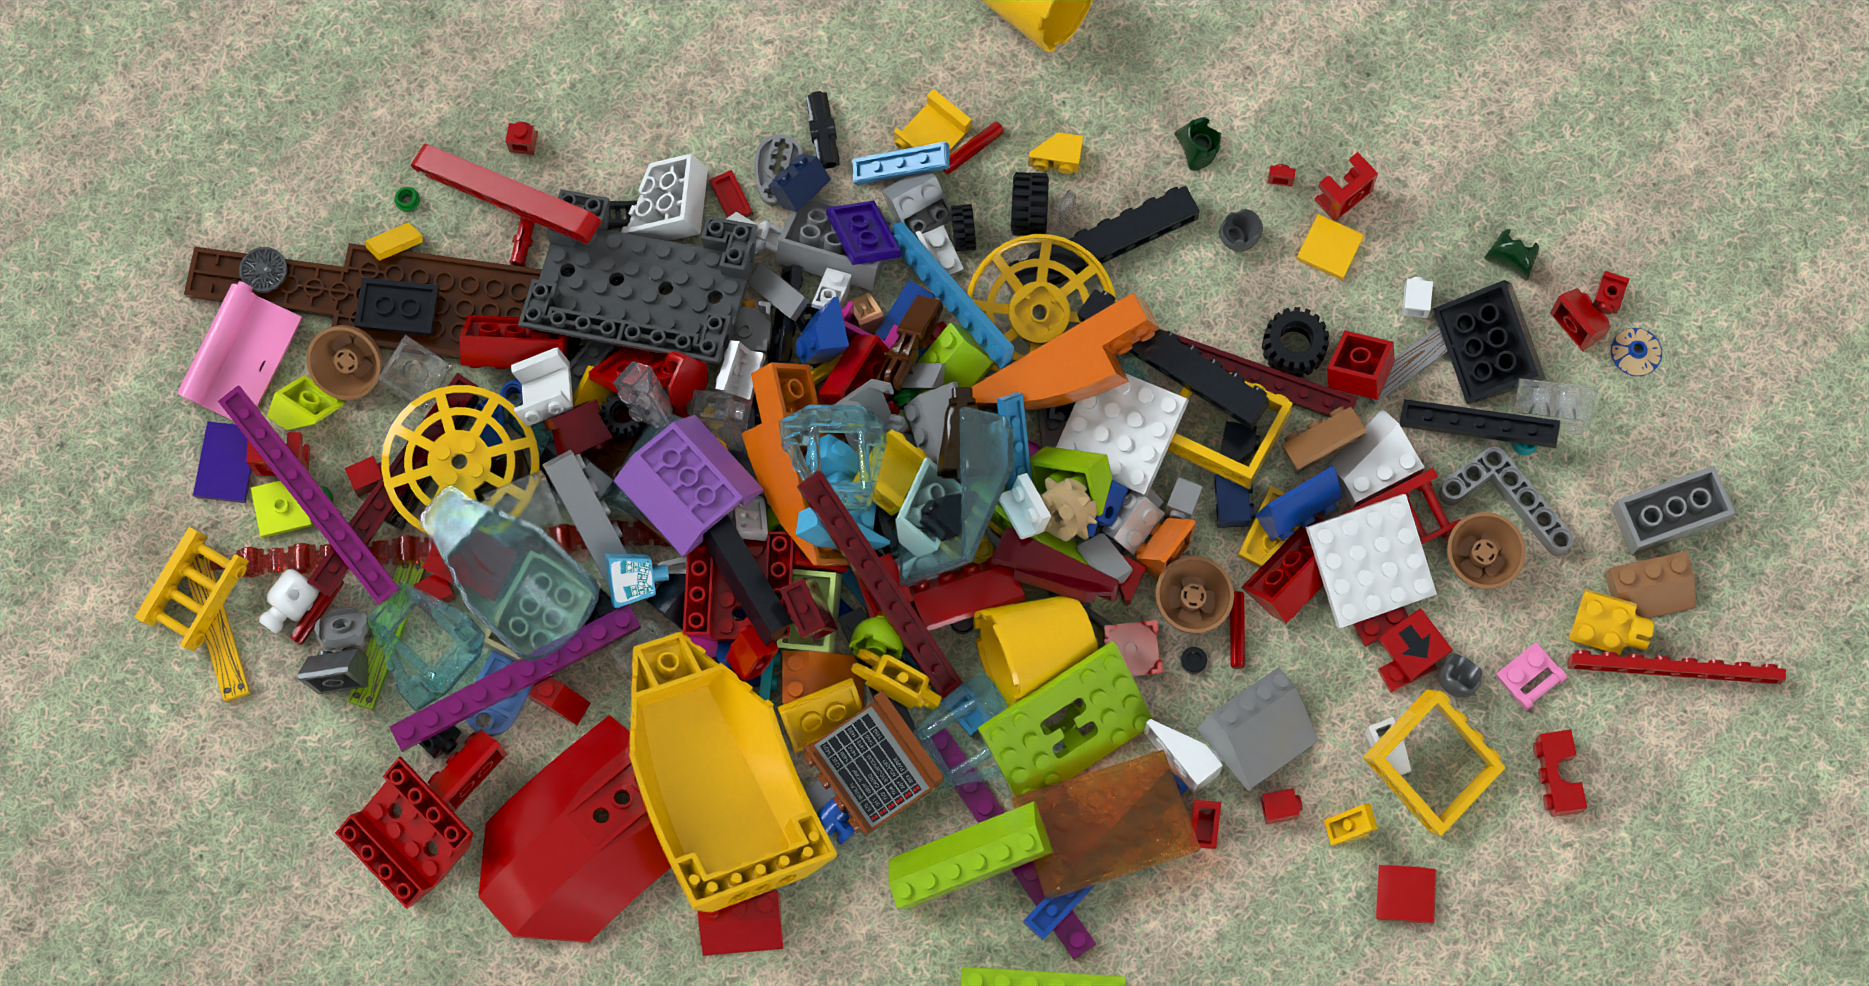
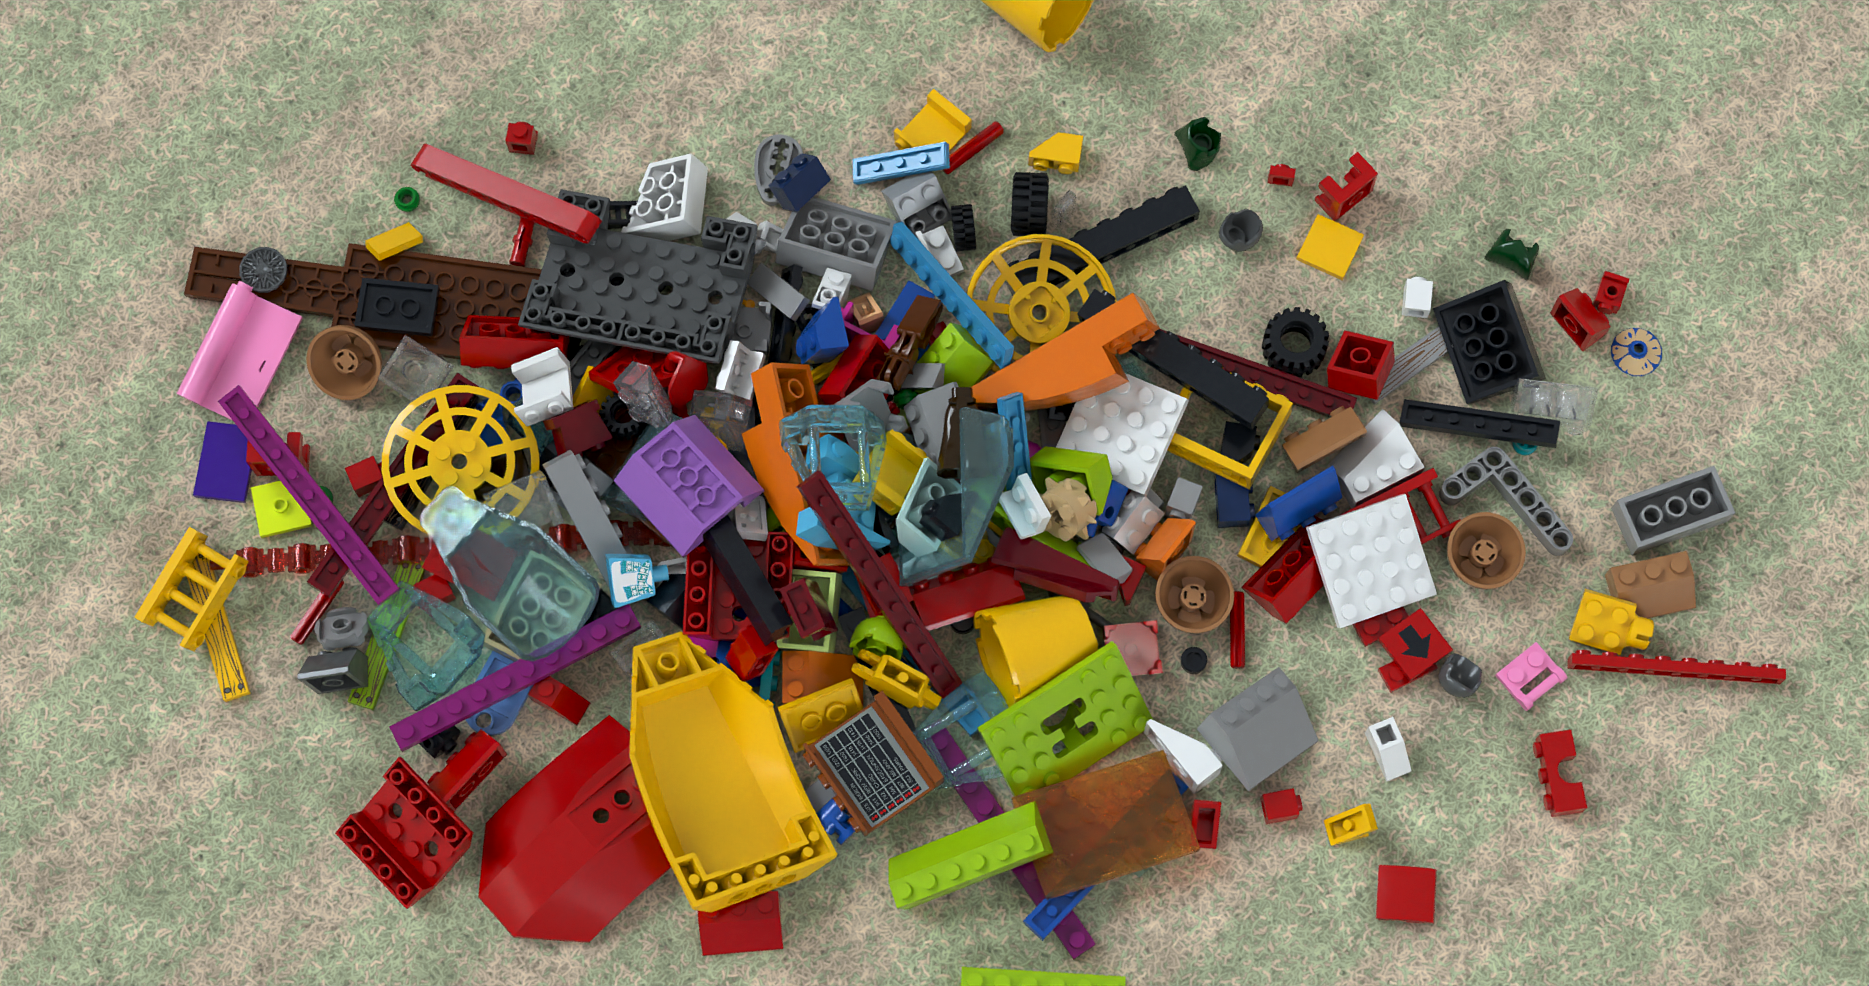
(289, 598): white piece -> none
(301, 404): neon yellow slope -> none
(730, 194): red tile -> none
(822, 129): black piece -> none
(863, 232): dark purple tile -> none
(1400, 729): yellow window -> none

